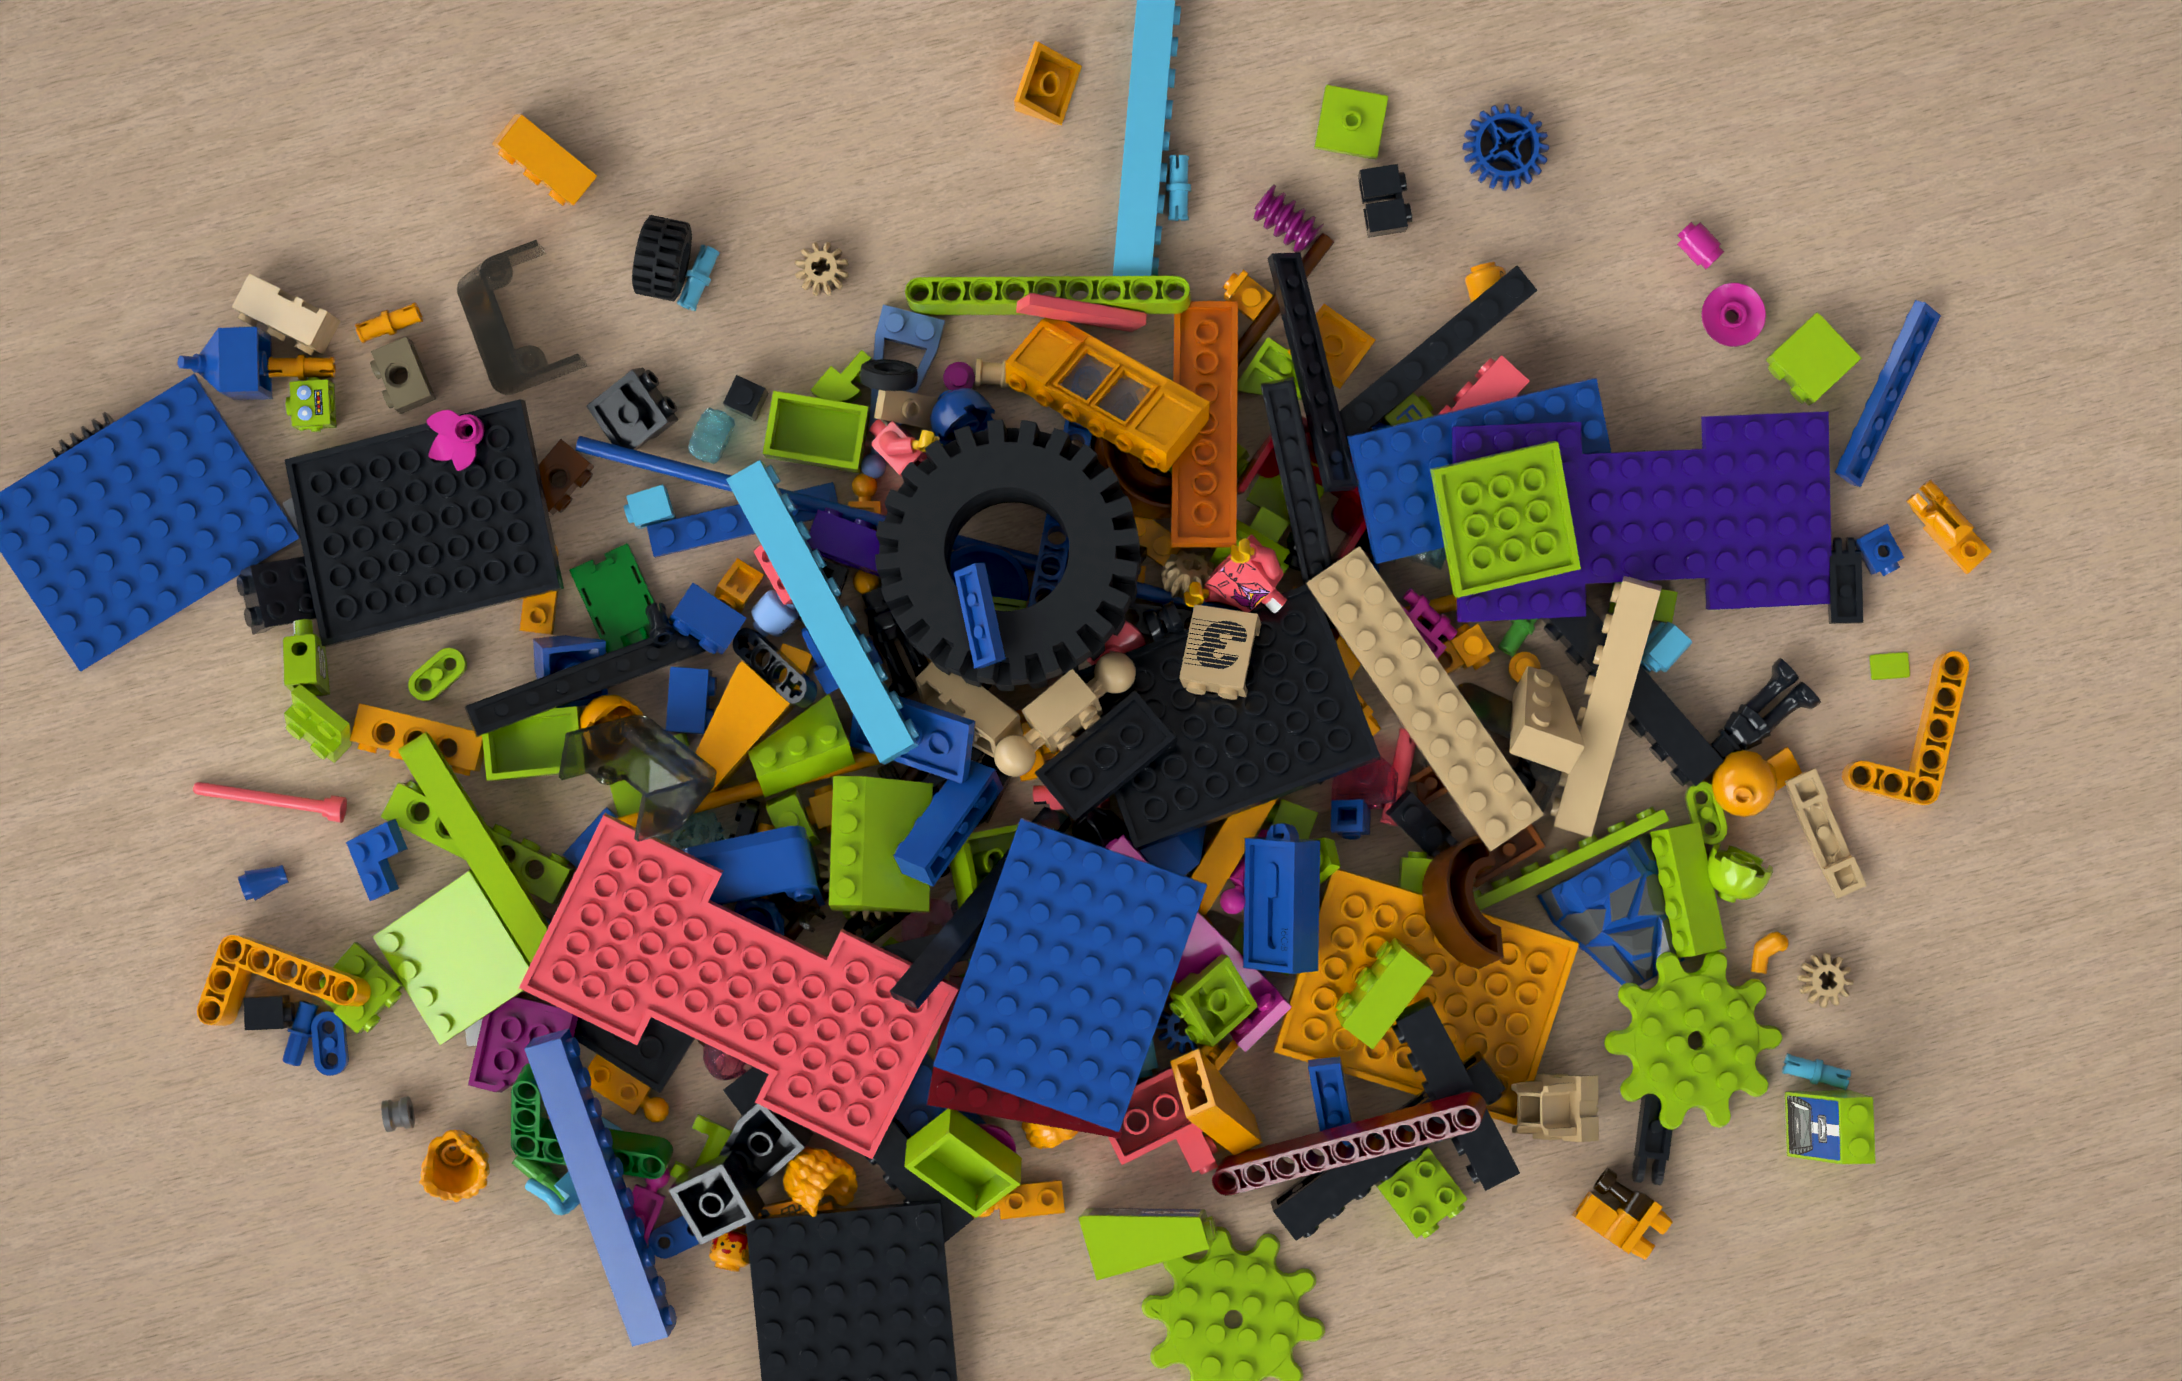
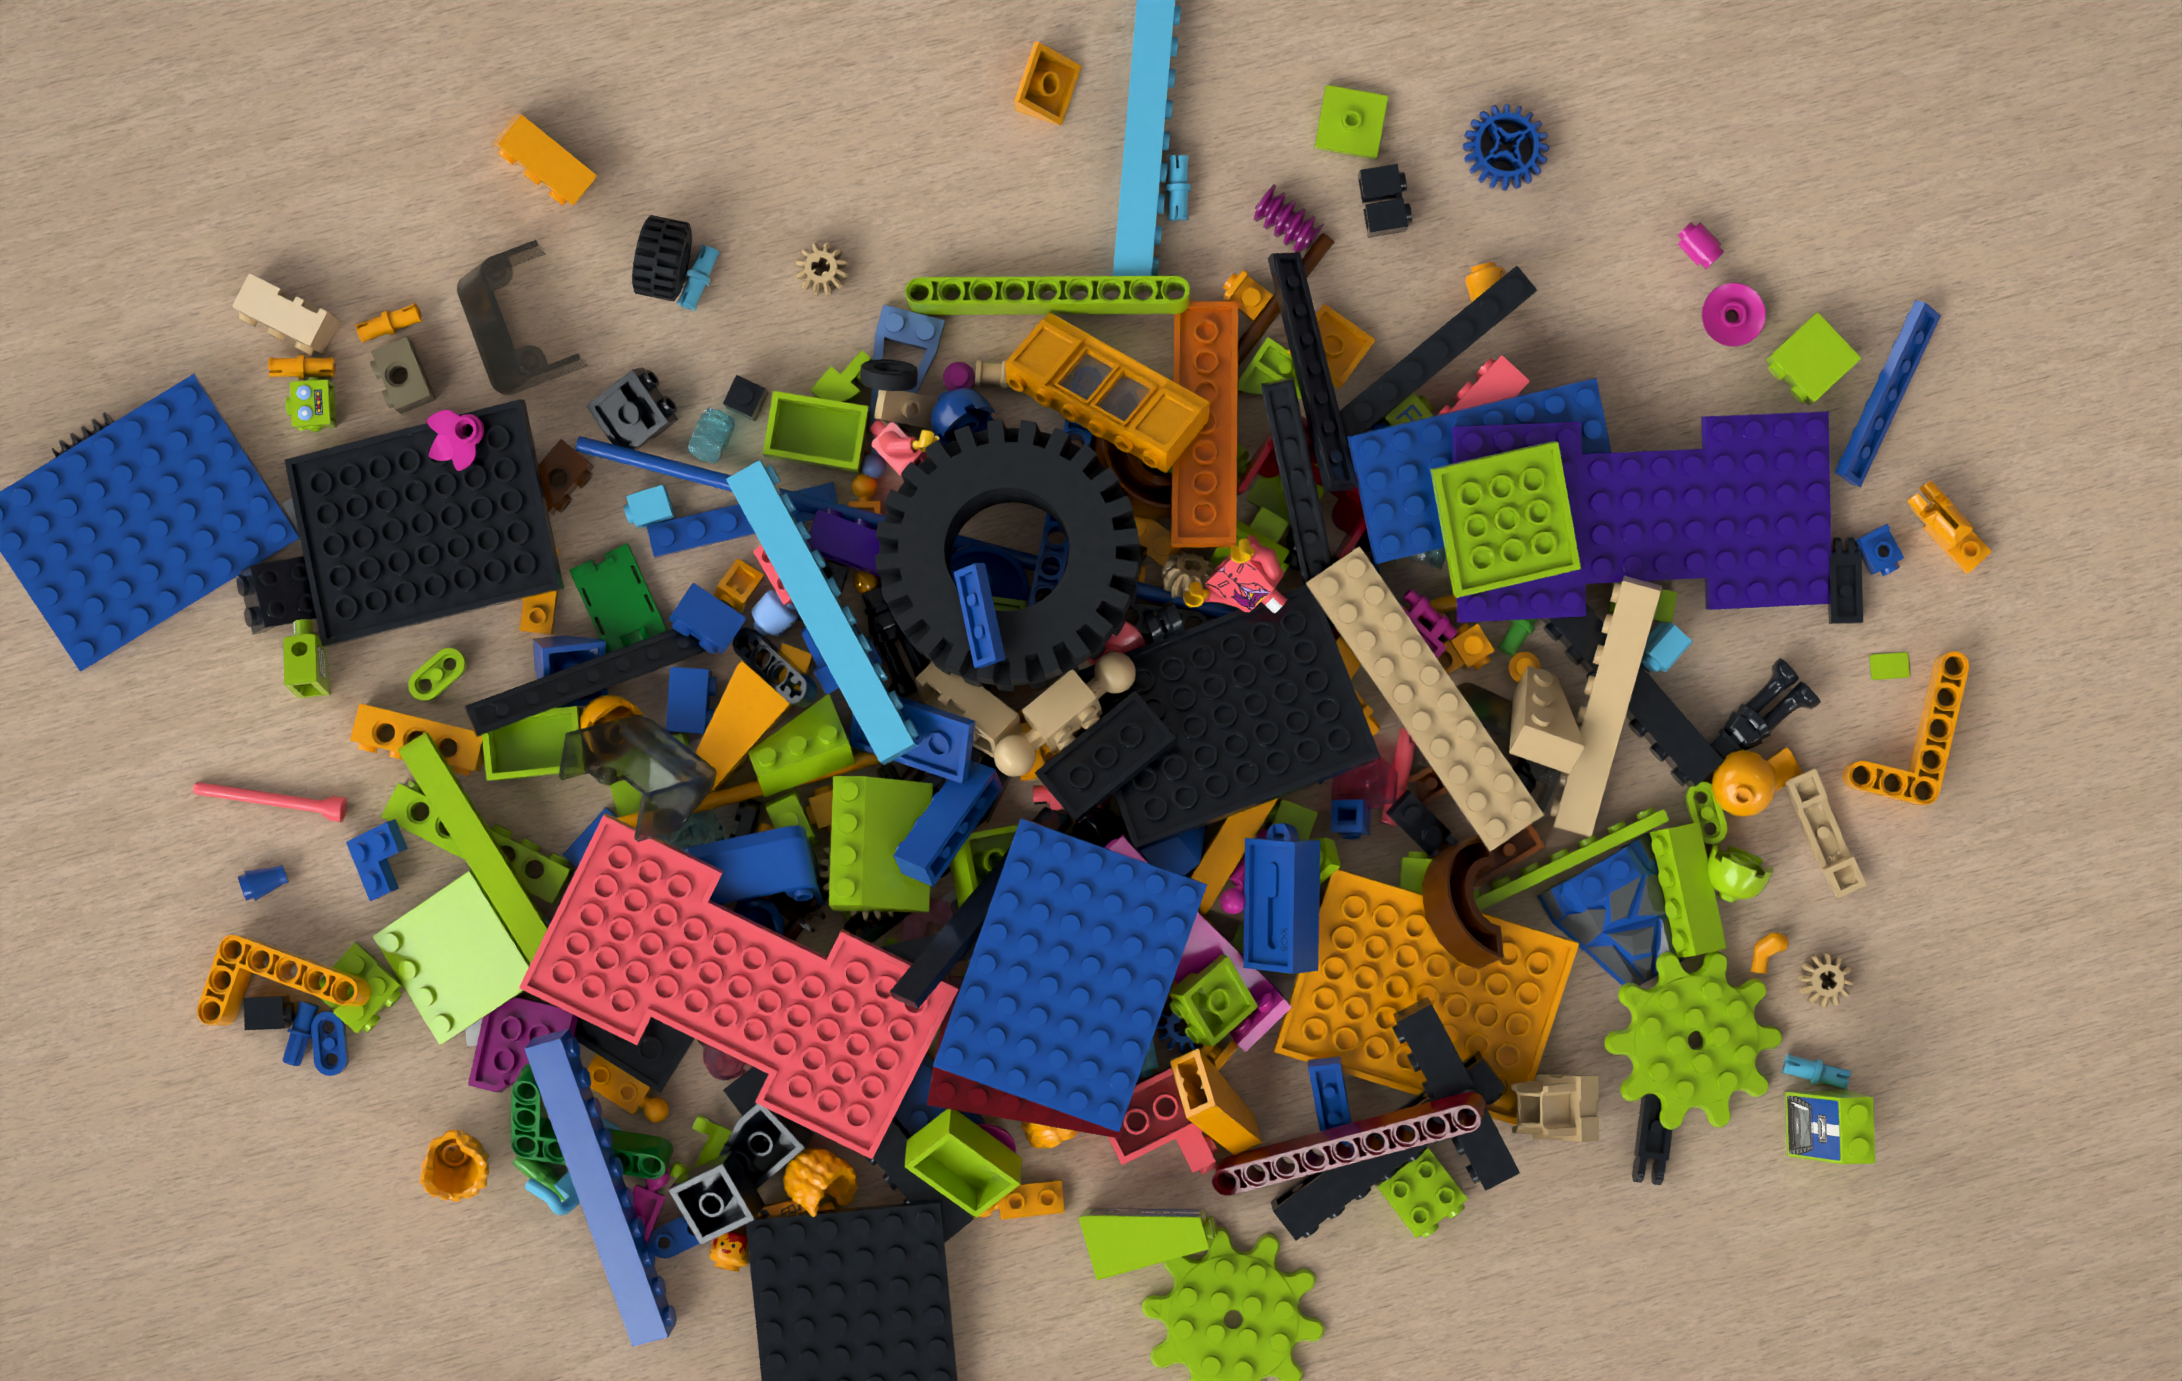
(235, 363): blue piece -> none
(317, 724): lime plate -> none
(397, 1114): flat silver wheel -> none
(661, 629): black pin -> none
(1081, 312): coral tile -> none
(1218, 651): tan panel -> none
(1382, 992): lime piece -> none
(1630, 1219): light orange hips -> none

